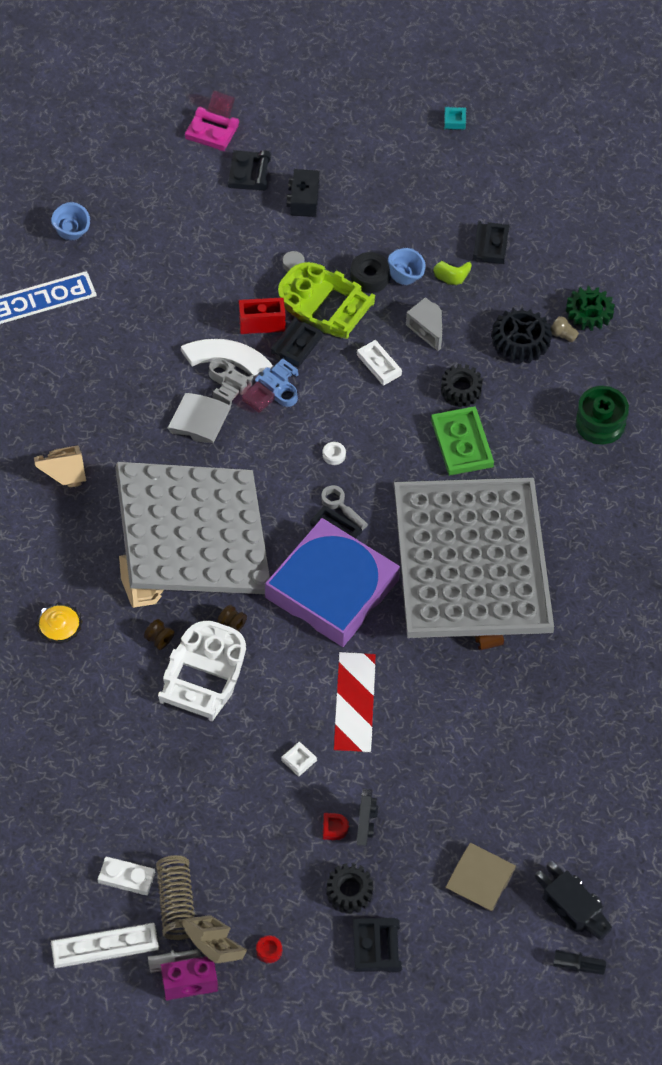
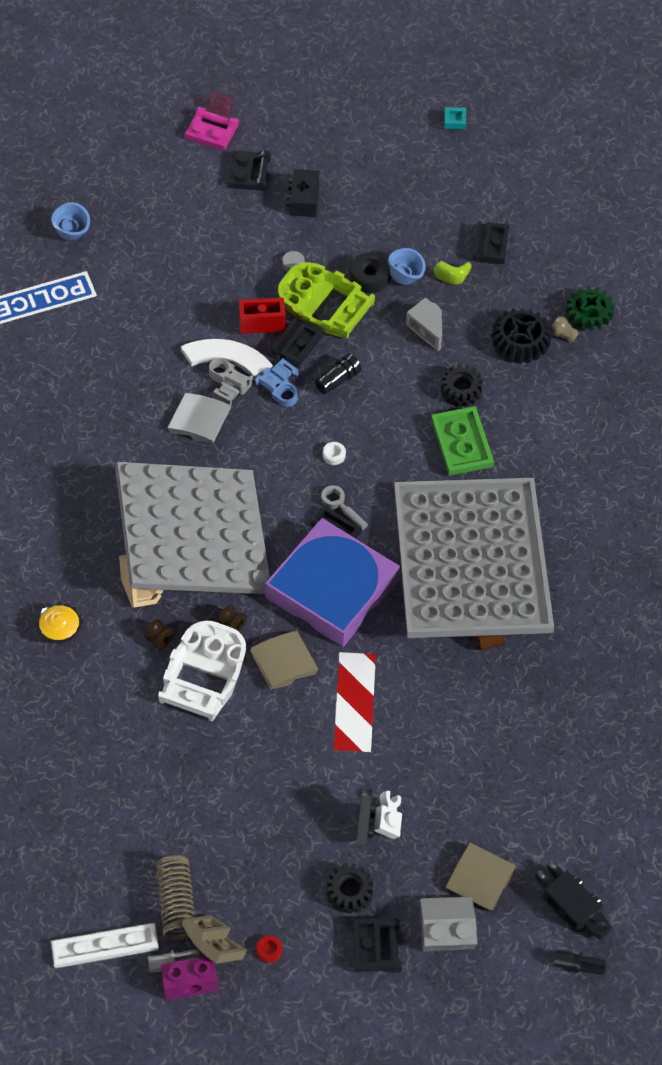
(63, 465): tan slope -> none
(126, 876): white plate -> none
(258, 397): clear pink plate -> none
(283, 659): none -> dark tan slope
(299, 759): white tile -> none
(334, 826): red tile -> none
(336, 375): none -> black axle
(379, 362): white plate -> none
(387, 817): none -> white plate
(448, 924): none -> light grey slope
(602, 415): dark green wheel -> none

